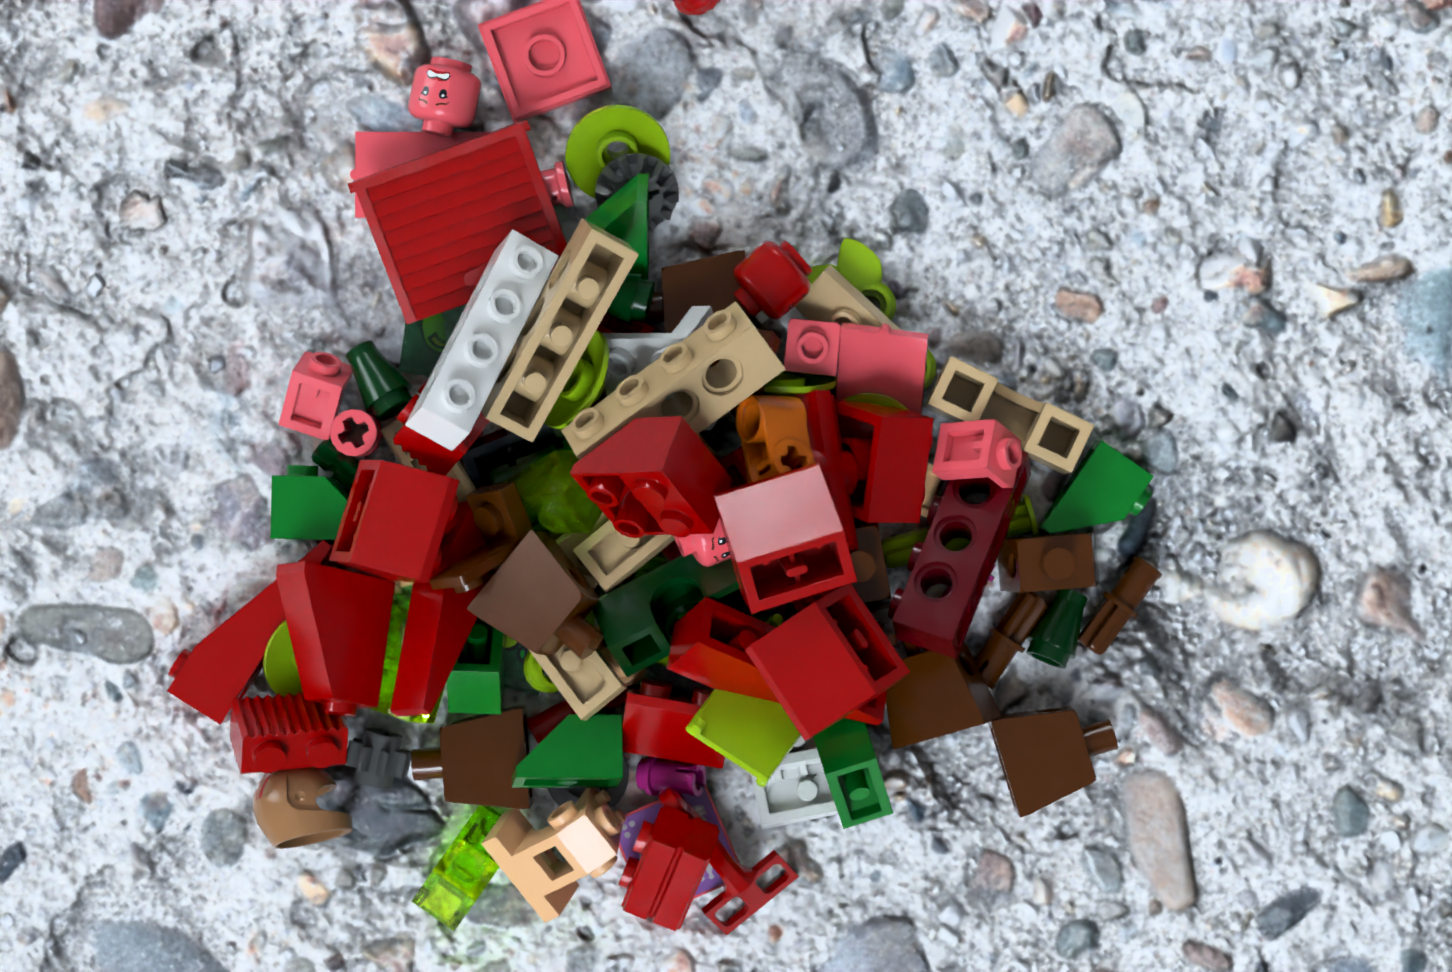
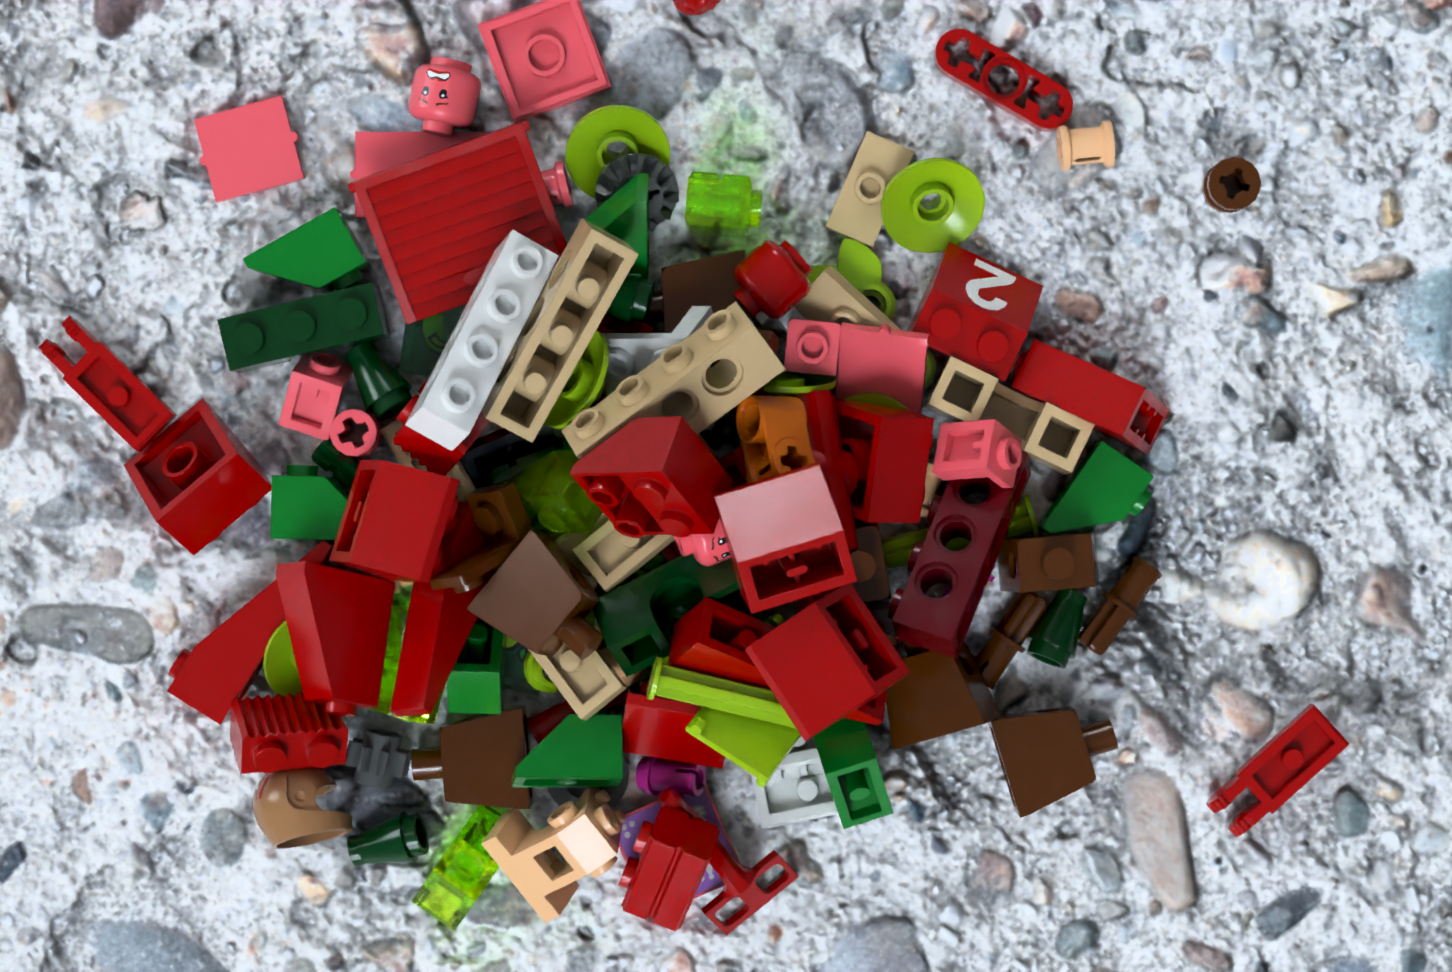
(110, 387): none -> red hinge
(197, 477): none -> red slope
(249, 149): none -> coral piece
(304, 327): none -> dark green arch
(315, 254): none -> green slope
(390, 841): none -> dark green cone
(716, 693): none -> lime axle
(721, 205): none -> clear neon green brick
(859, 201): none -> tan plate
(933, 223): none -> lime dish
(976, 311): none -> red slope
(1030, 109): none -> red beam
(1085, 145): none -> light nougat bush
(1091, 393): none -> red slope
(1218, 192): none -> reddish brown wheel
(1281, 767): none -> red hinge

